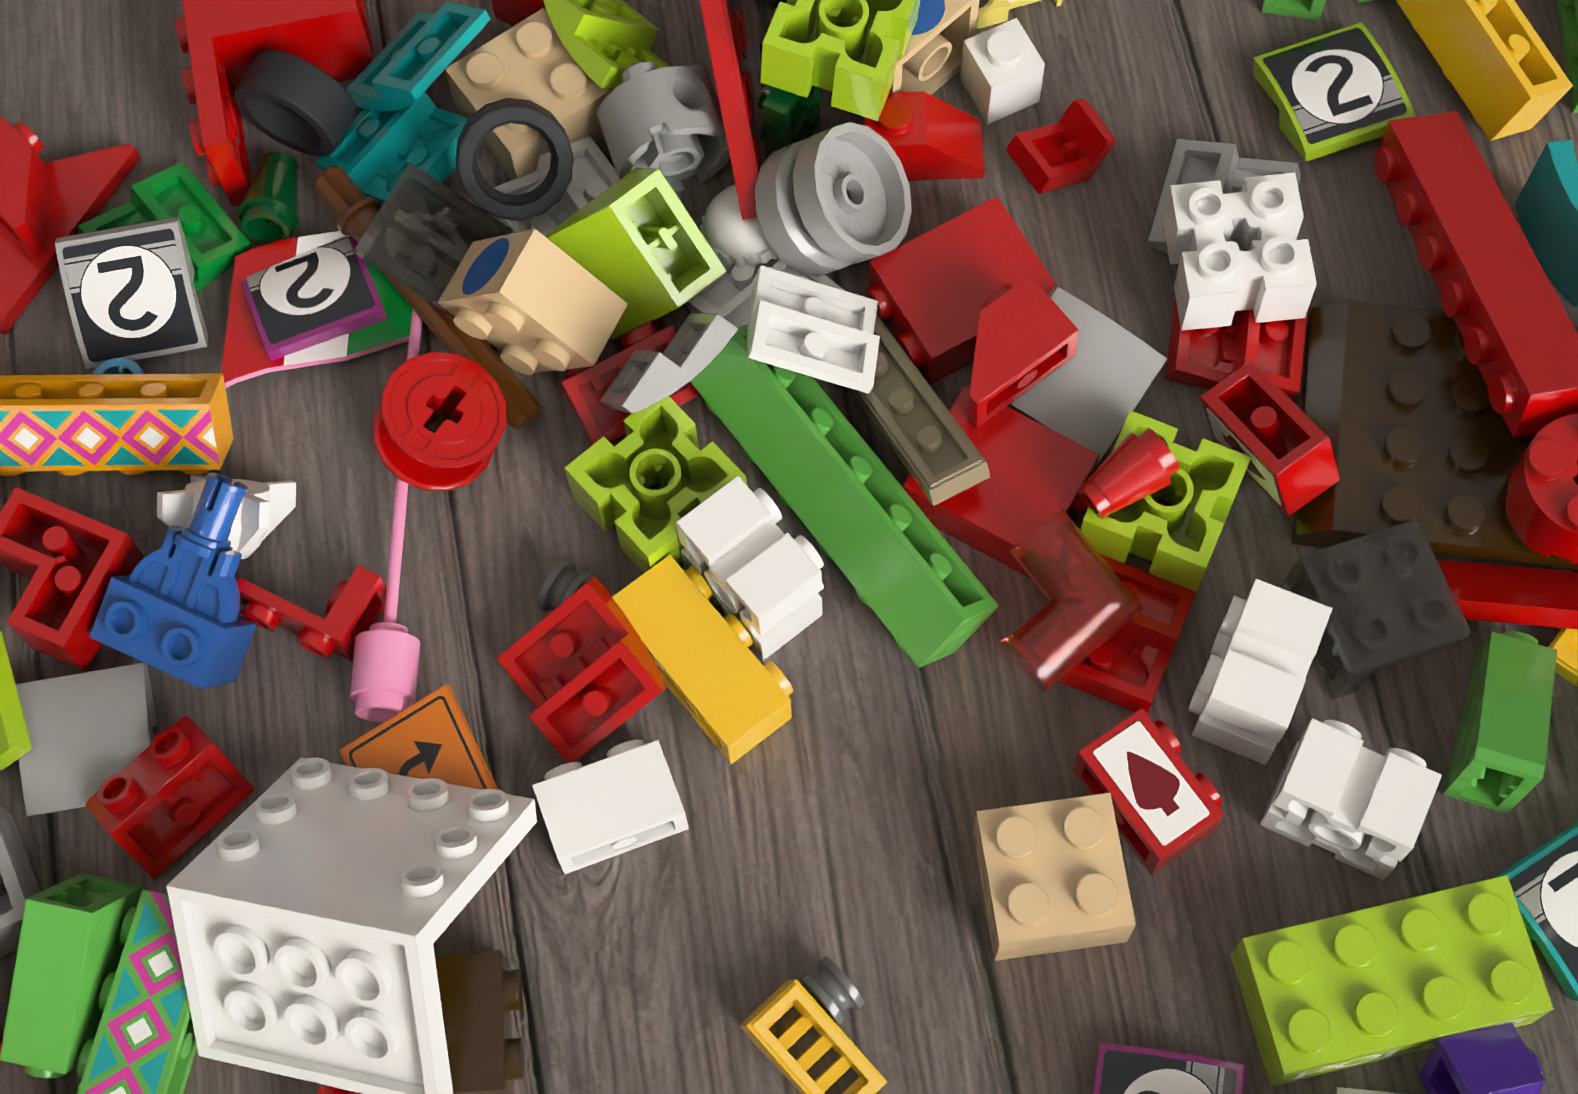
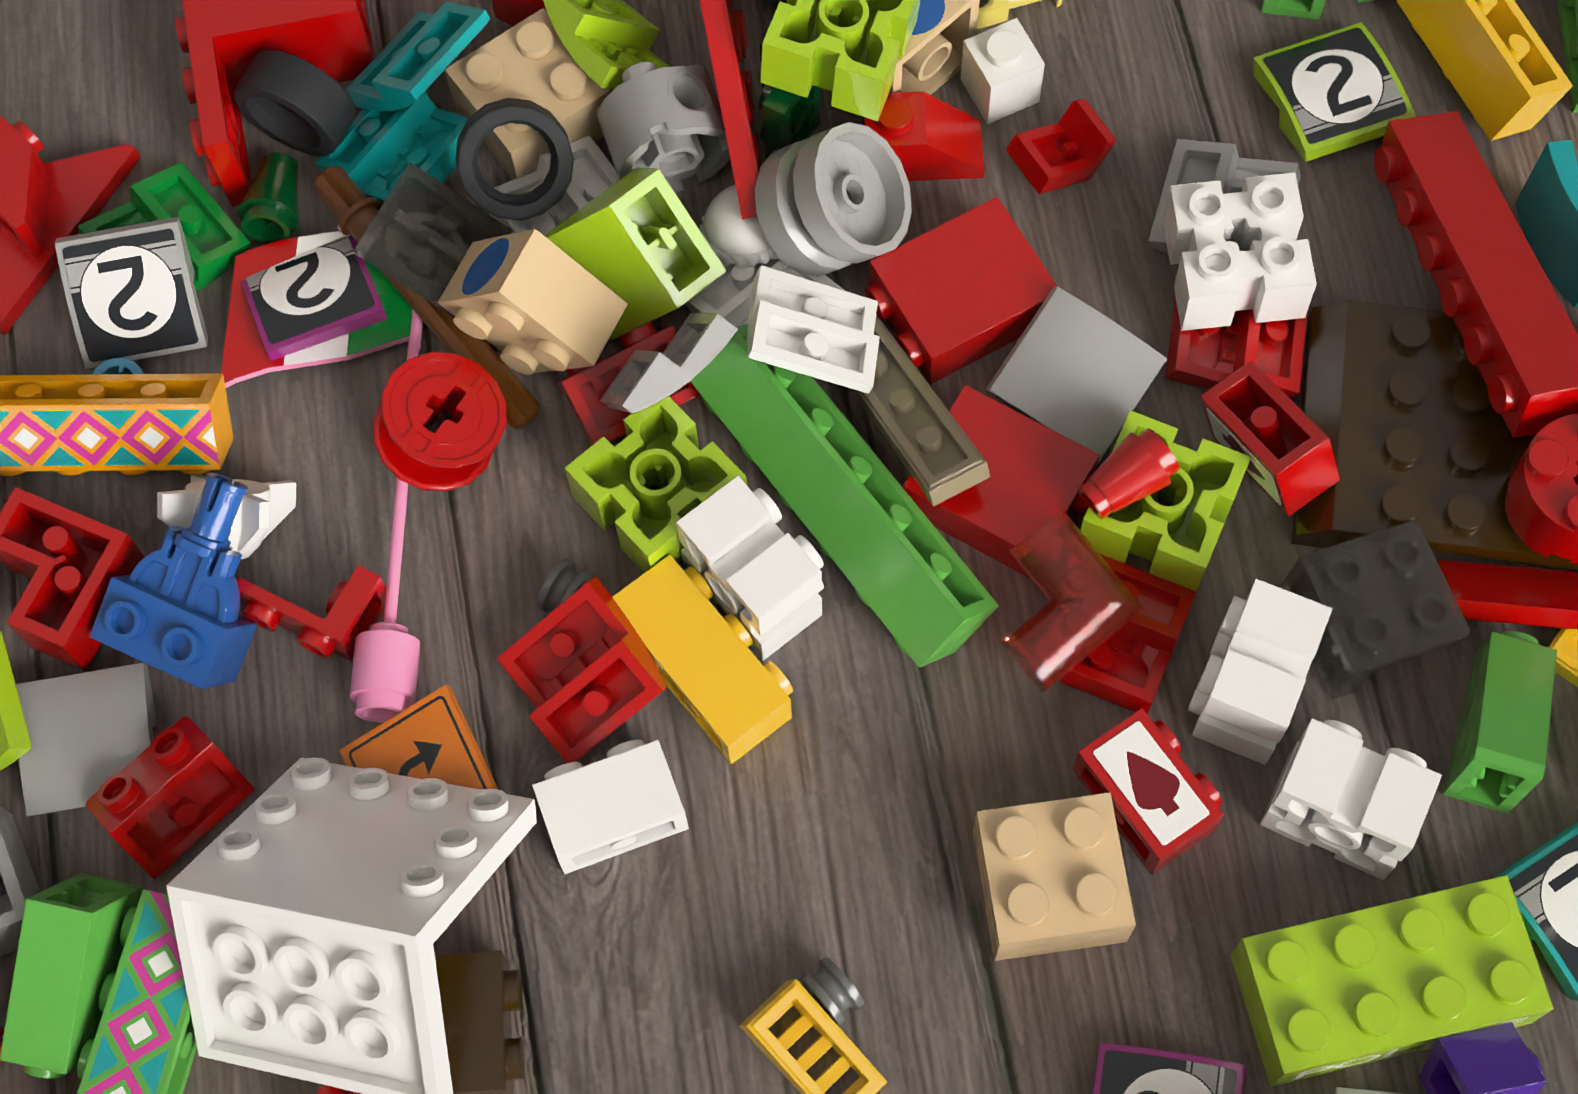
(1017, 346): red slope -> none

